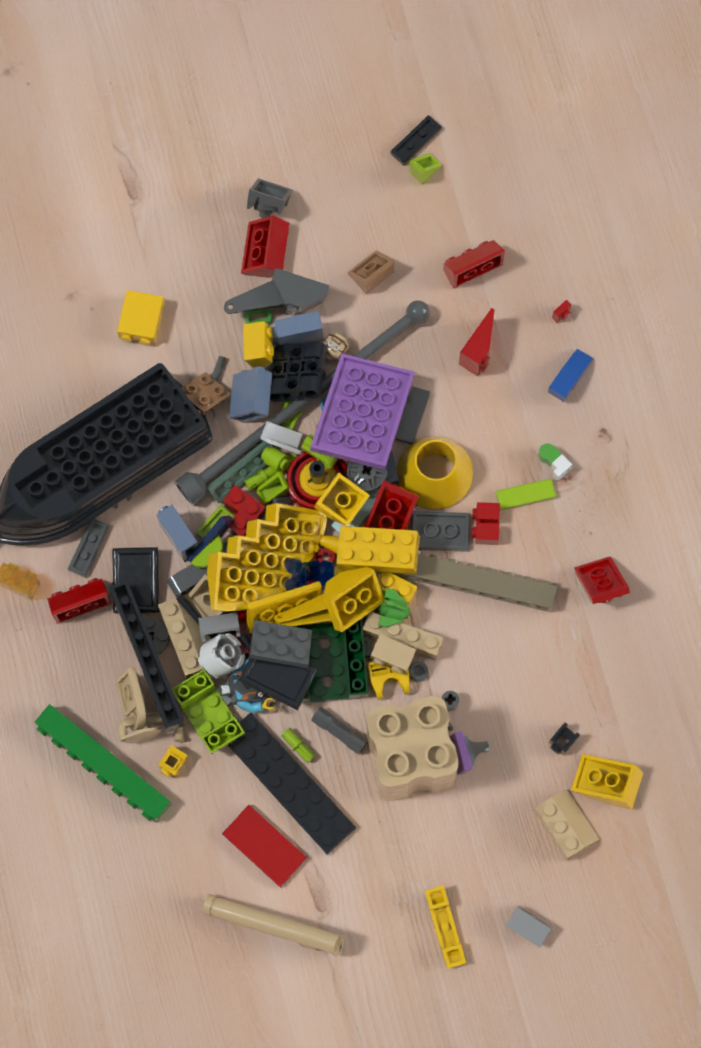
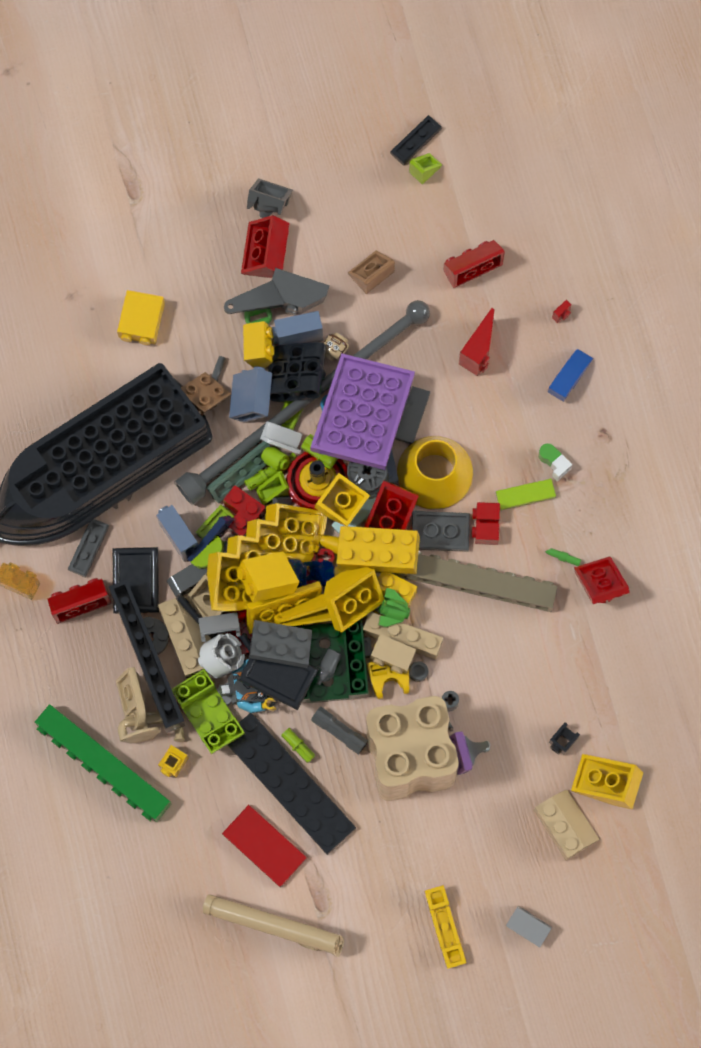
(267, 576): none -> yellow brick
(328, 666): none -> dark grey piece
(563, 556): none -> bright green piece

